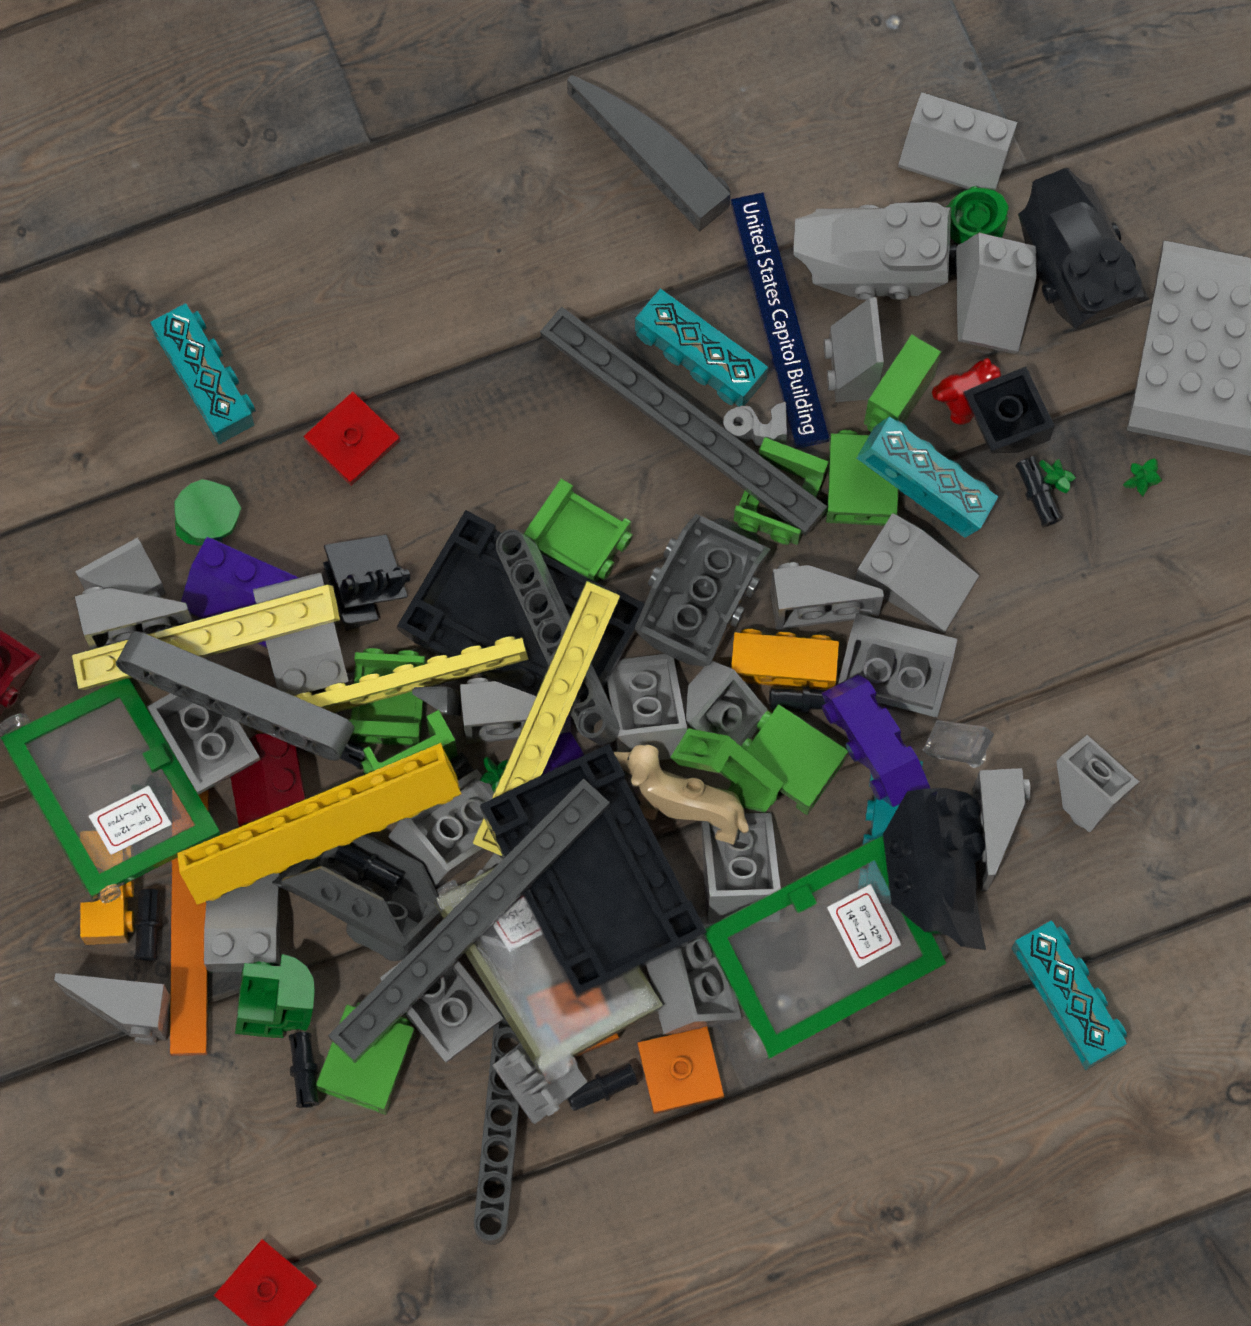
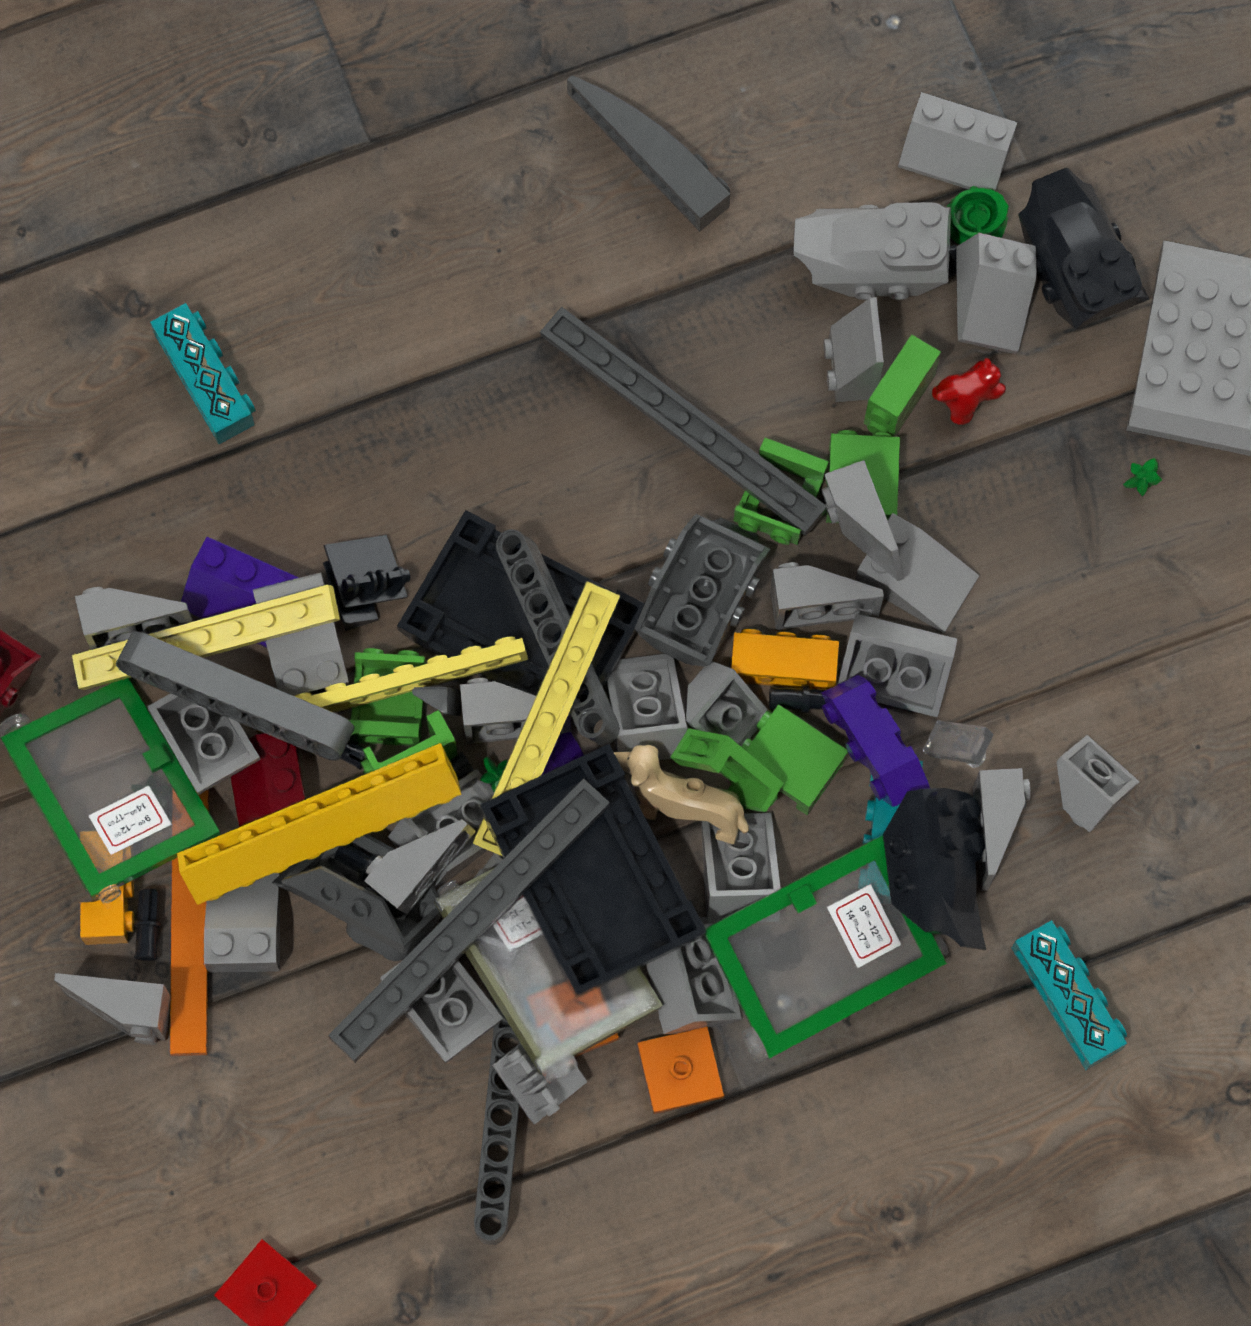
(123, 569): light grey slope -> none
(205, 511): green hat -> none
(274, 998): green brick -> none
(304, 1070): black pin -> none
(351, 438): red plate -> none
(374, 1075): bright green panel -> none
(412, 868): none -> light grey slope
(578, 533): bright green panel -> none
(603, 1087): black axle -> none
(700, 349): teal brick -> none
(745, 425): light grey leg -> none
(779, 320): clear blue tile -> none
(857, 509): none -> light grey slope
(927, 477): teal brick -> none
(1010, 412): black slope -> none
(1038, 491): black pin -> none
(1057, 475): green plant -> none

